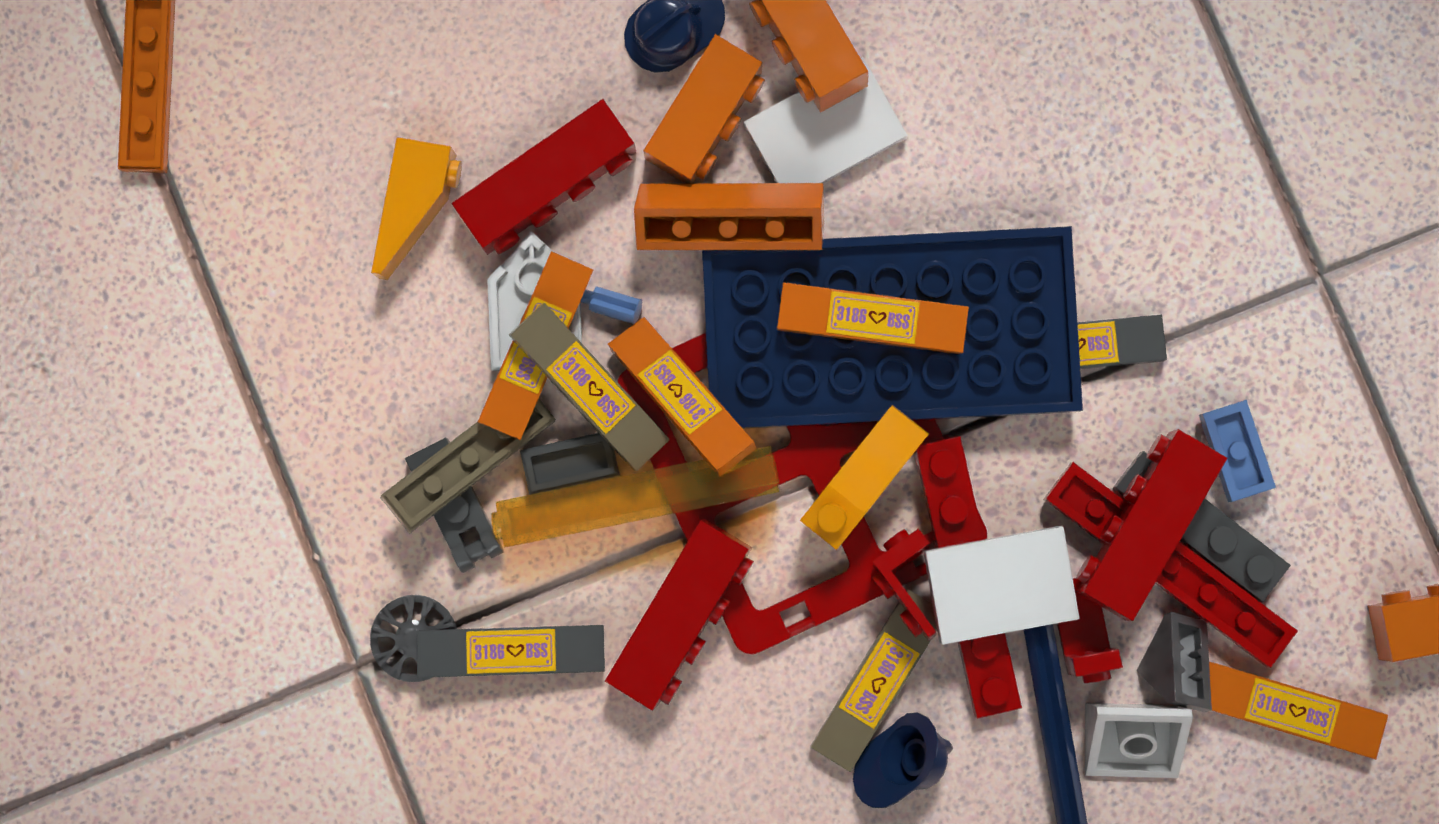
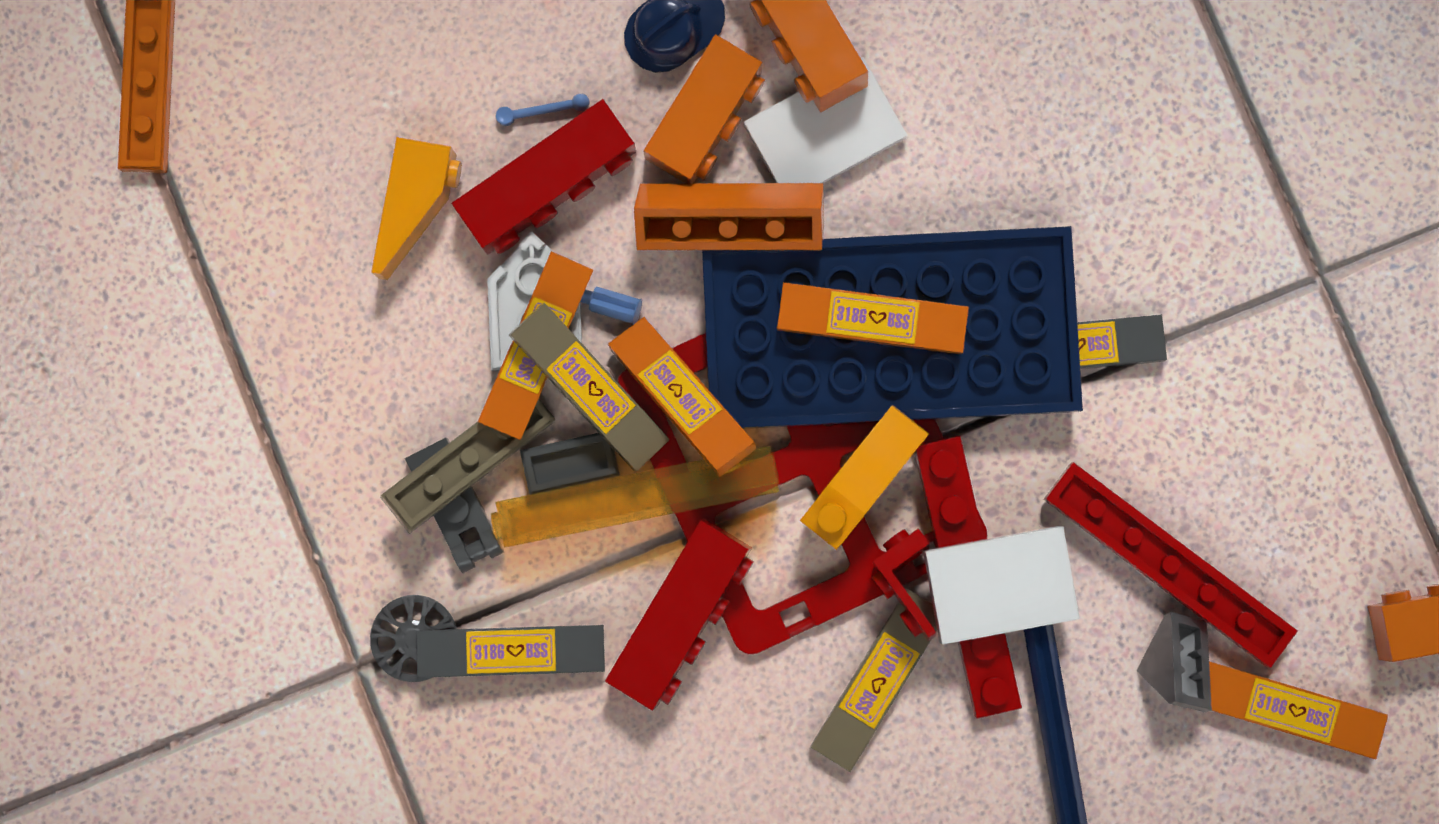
(506, 116): none -> medium blue hinge
(900, 761): dark blue piece -> none
(1087, 643): red bracket -> none
(1135, 739): white slope -> none
(1150, 524): red brick -> none
(1223, 543): dark grey plate -> none
(1234, 435): medium blue plate -> none

